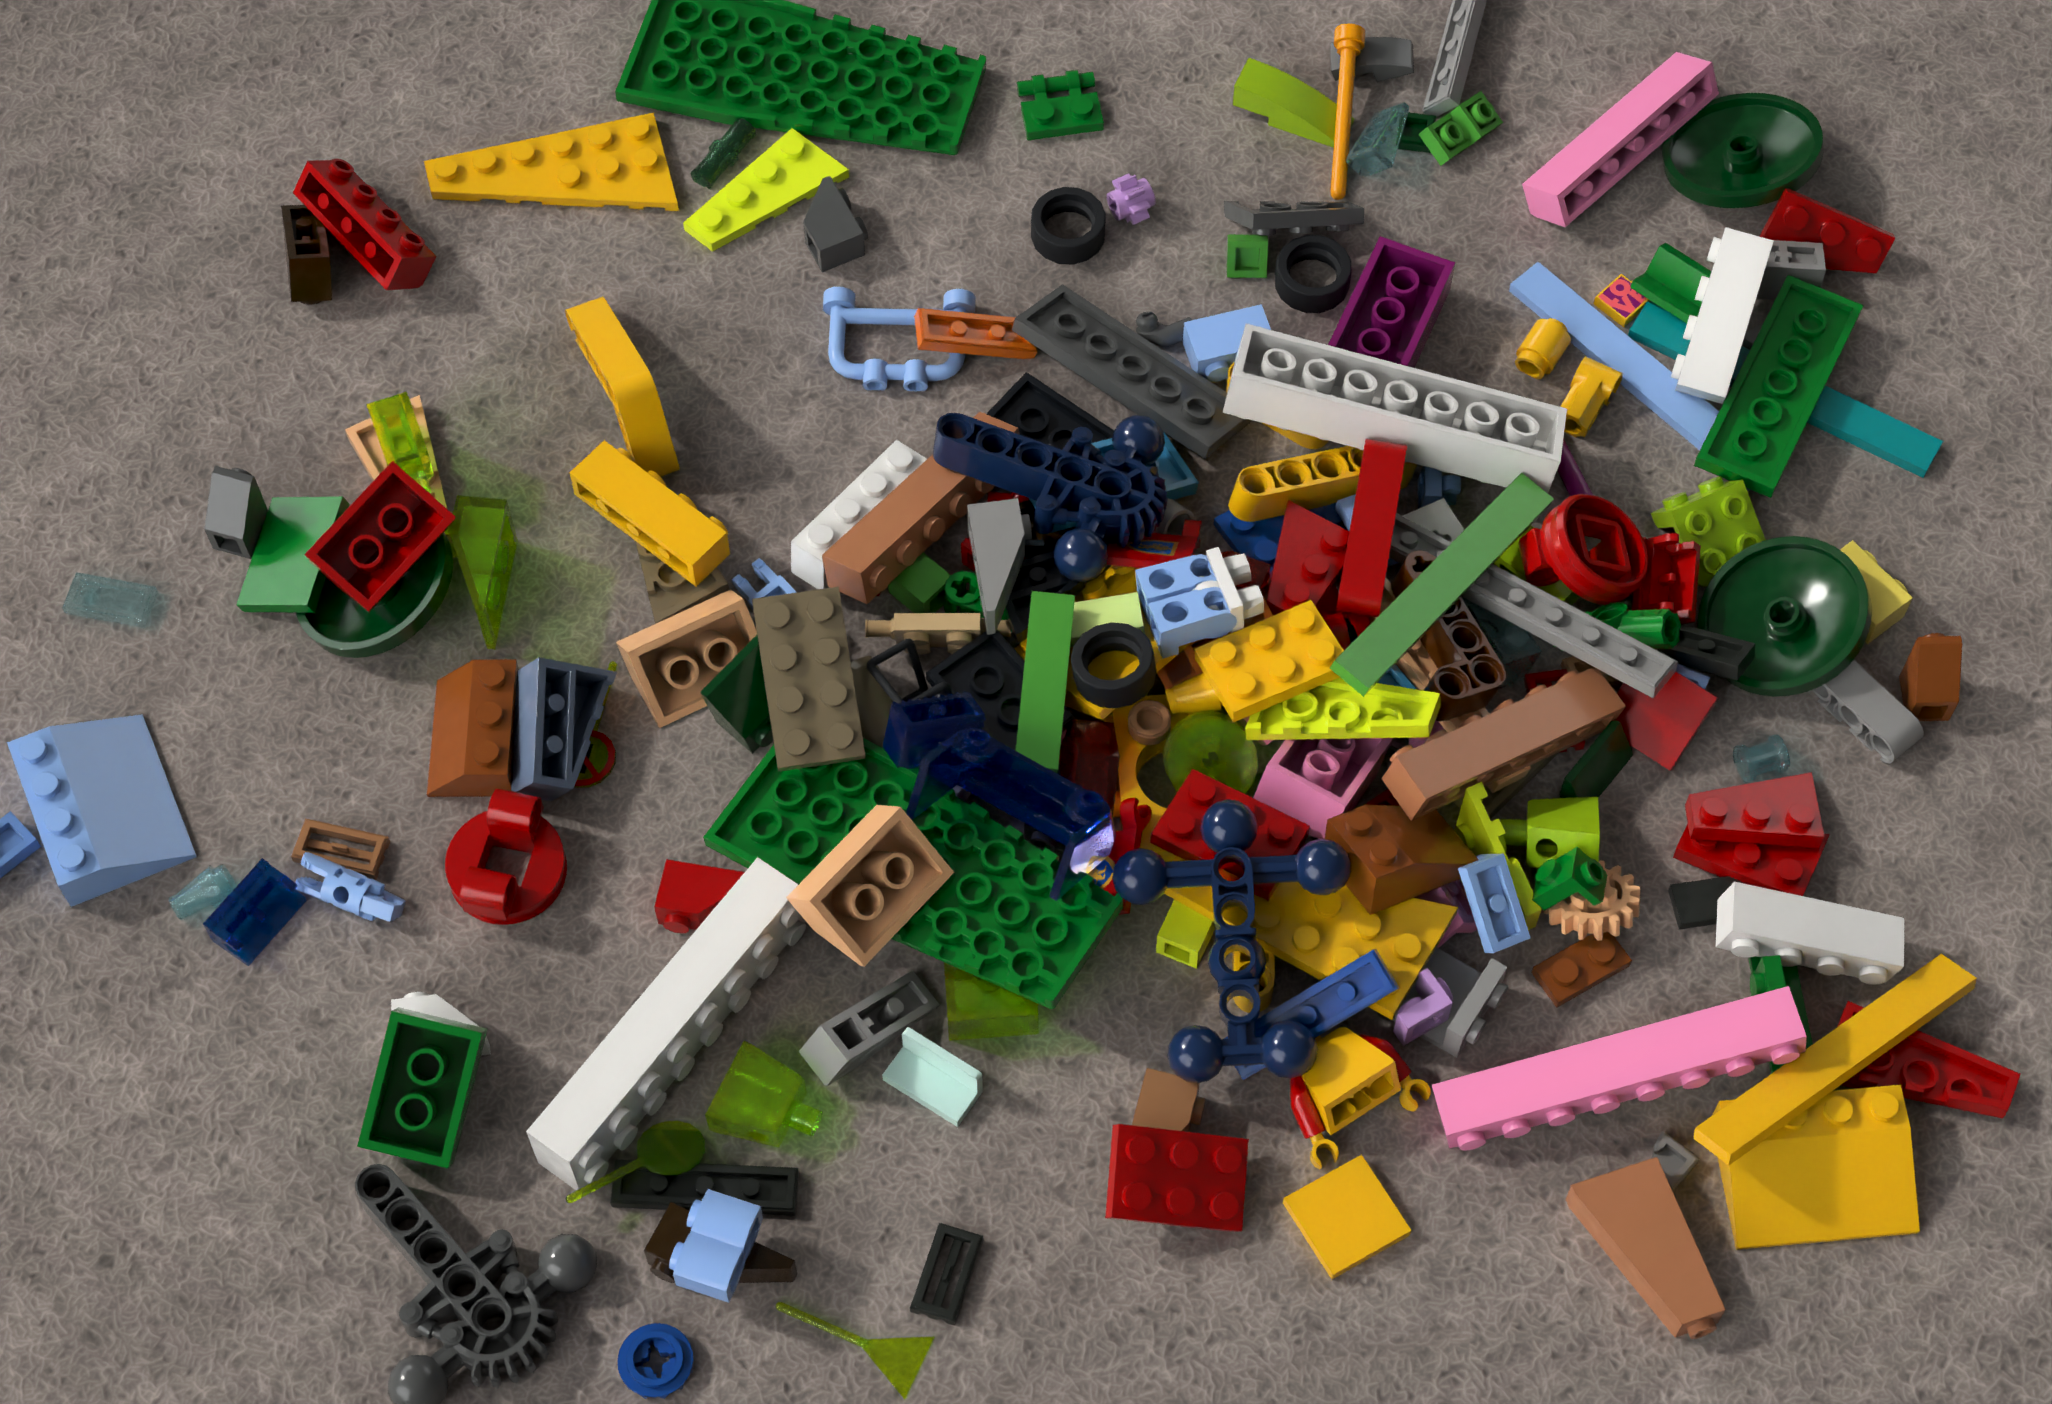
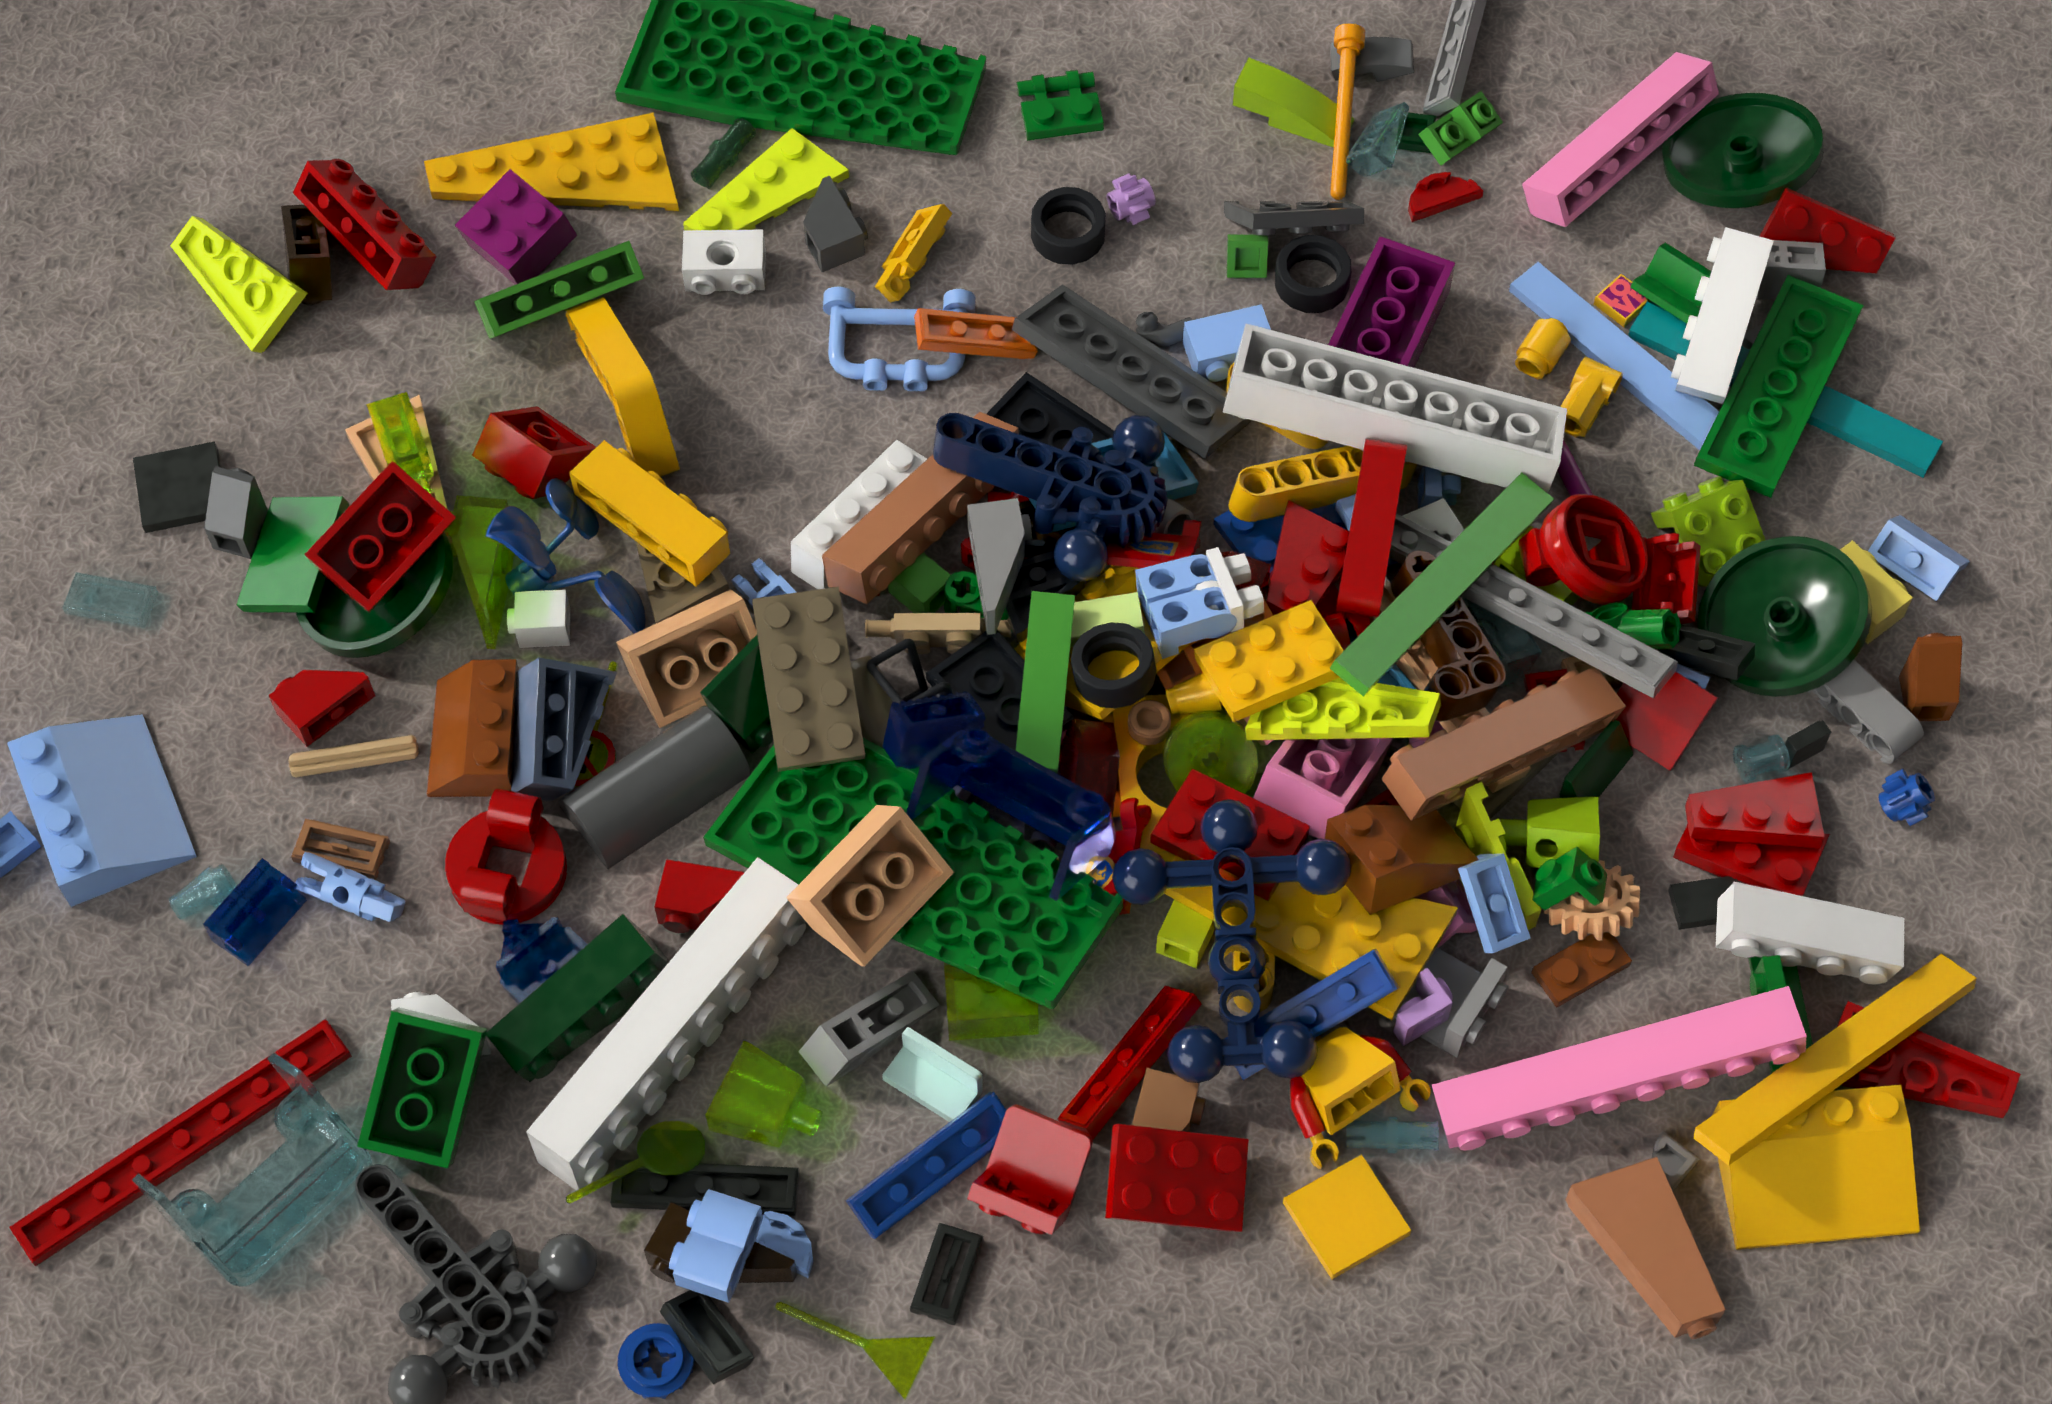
(174, 1145): none -> red tile
(175, 485): none -> pearl dark grey tile
(239, 283): none -> neon yellow wing
(280, 1197): none -> clear light blue windscreen
(319, 700): none -> red slope
(353, 756): none -> tan axle
(516, 229): none -> magenta brick
(529, 449): none -> red slope
(534, 954): none -> clear blue slope
(536, 572): none -> blue plant
(540, 618): none -> brick
(559, 289): none -> bright green brick
(578, 999): none -> dark green wedge
(656, 786): none -> dark grey brick
(707, 1335): none -> pearl dark grey tile
(709, 249): none -> white brick
(787, 1238): none -> light blue tile
(911, 250): none -> yellow hinge
(929, 1166): none -> blue tile
(1032, 1170): none -> bracket
(1129, 1060): none -> red tile
(1392, 1135): none -> clear light blue pin
(1440, 193): none -> red tile
(1807, 742): none -> pearl dark grey tile
(1906, 797): none -> blue gear
(1917, 556): none -> light blue panel

